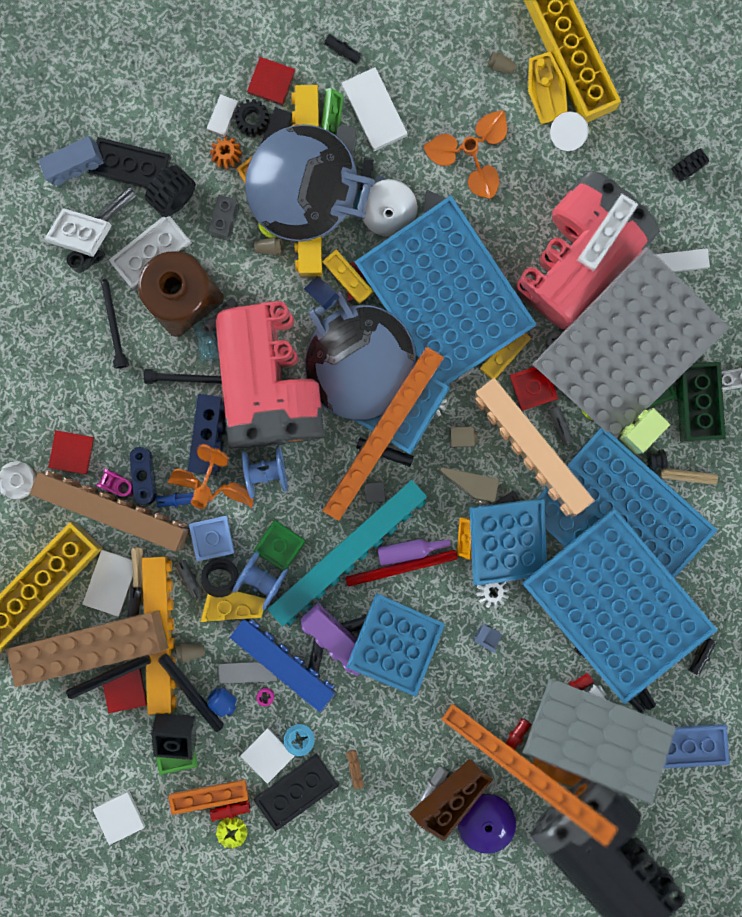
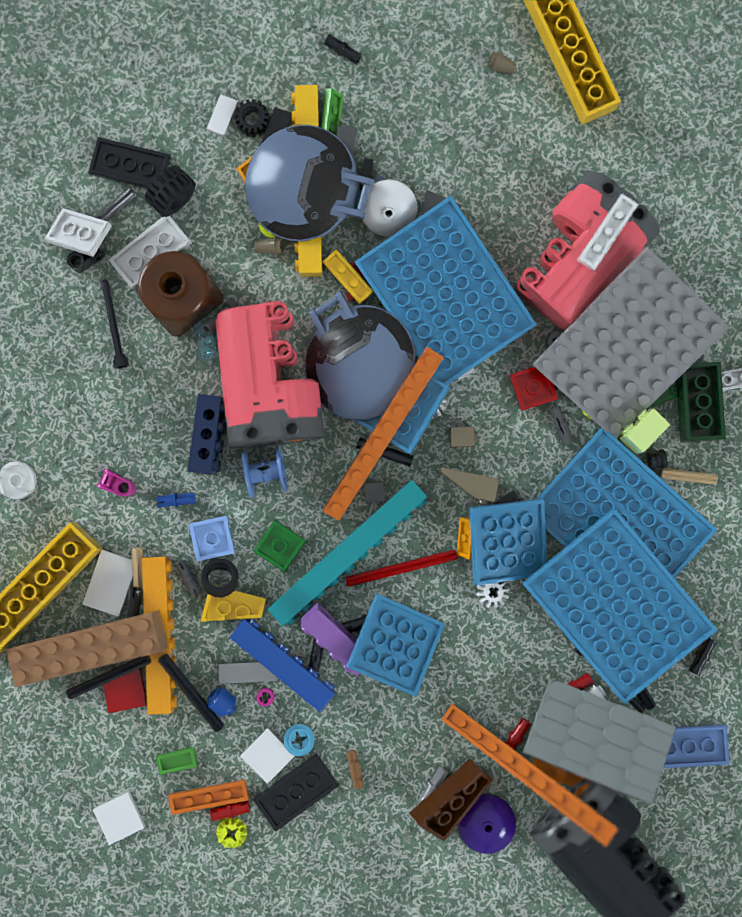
(71, 161): sand blue brick -> none
(71, 452): red tile -> none
(108, 510): medium nougat brick -> none
(137, 466): dark blue piece -> none
(152, 376): black piece -> none
(174, 736): black brick -> none
(189, 652): dark tan cone -> none
(202, 492): orange plant -> none
(224, 218): dark grey brick -> none
(225, 146): orange gear -> none
(260, 580): medium blue piece -> none
(271, 81): red tile -> none
(321, 292): dark blue tile -> none
(374, 109): white tile -> none
(409, 550): medium lavender piece -> none
(444, 146): orange plant -> none
(487, 637): sand blue panel -> none
(500, 360): yellow tile -> none
(533, 448): light nougat brick -> none
(547, 87): yellow piece -> none
(569, 131): white tile -> none
(686, 260): white tile -> none
(690, 165): black tyre -> none

